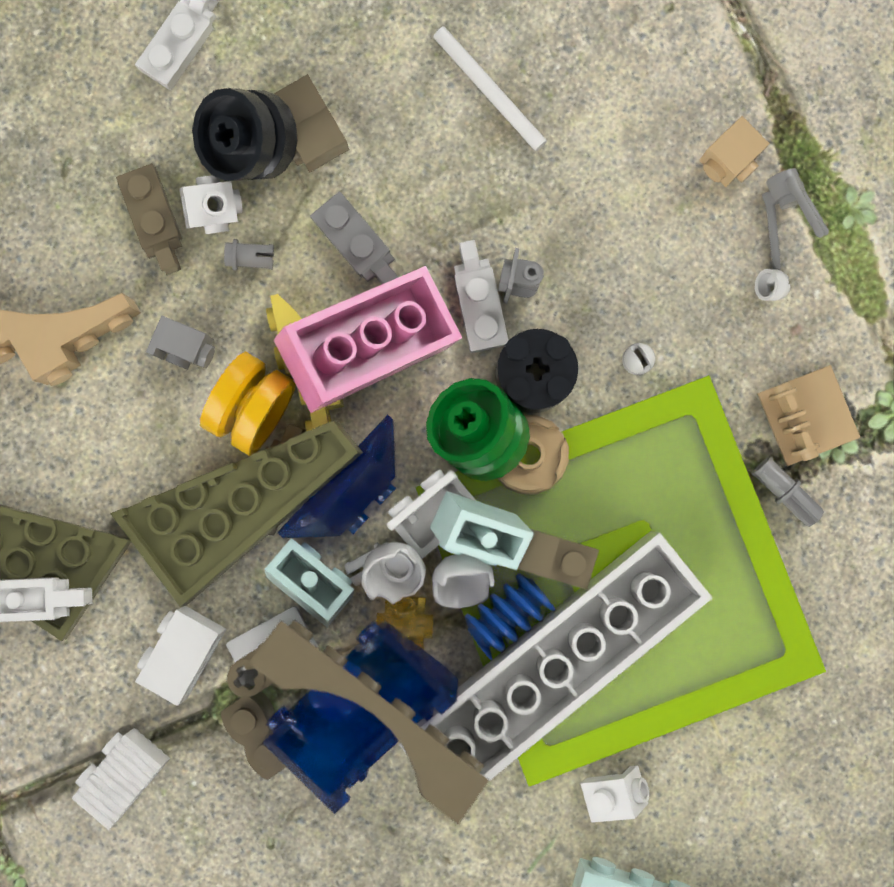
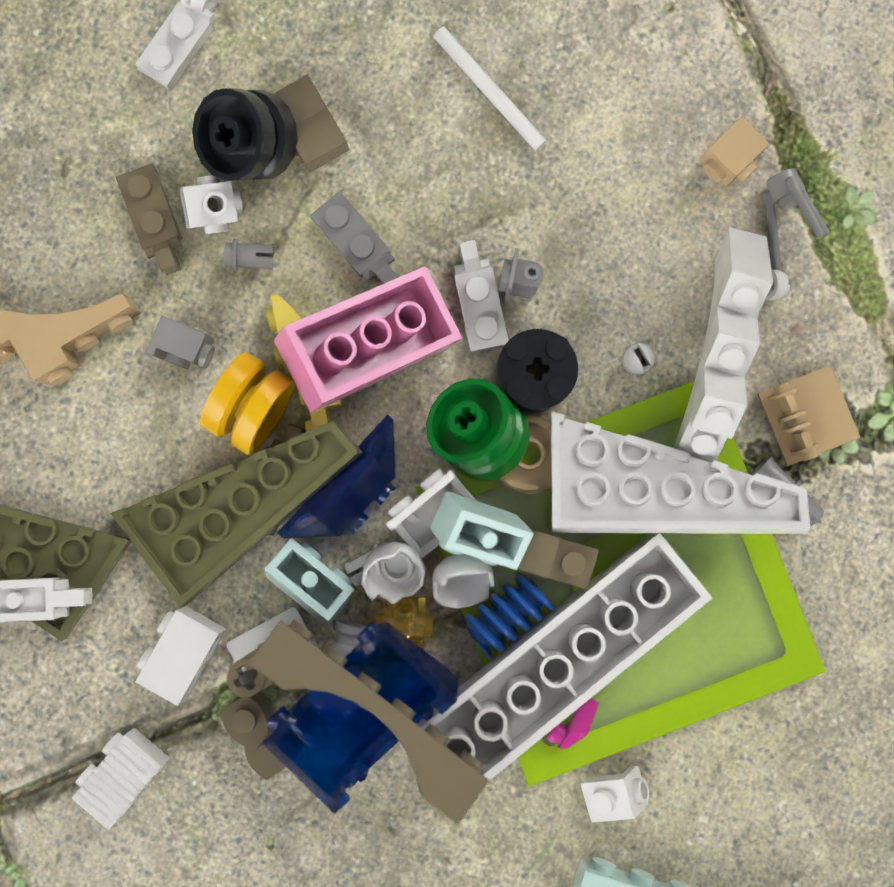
(346, 636): none -> light grey wheel
(577, 728): none -> dark pink arm
(645, 487): none -> white wing
(729, 346): none -> white arch

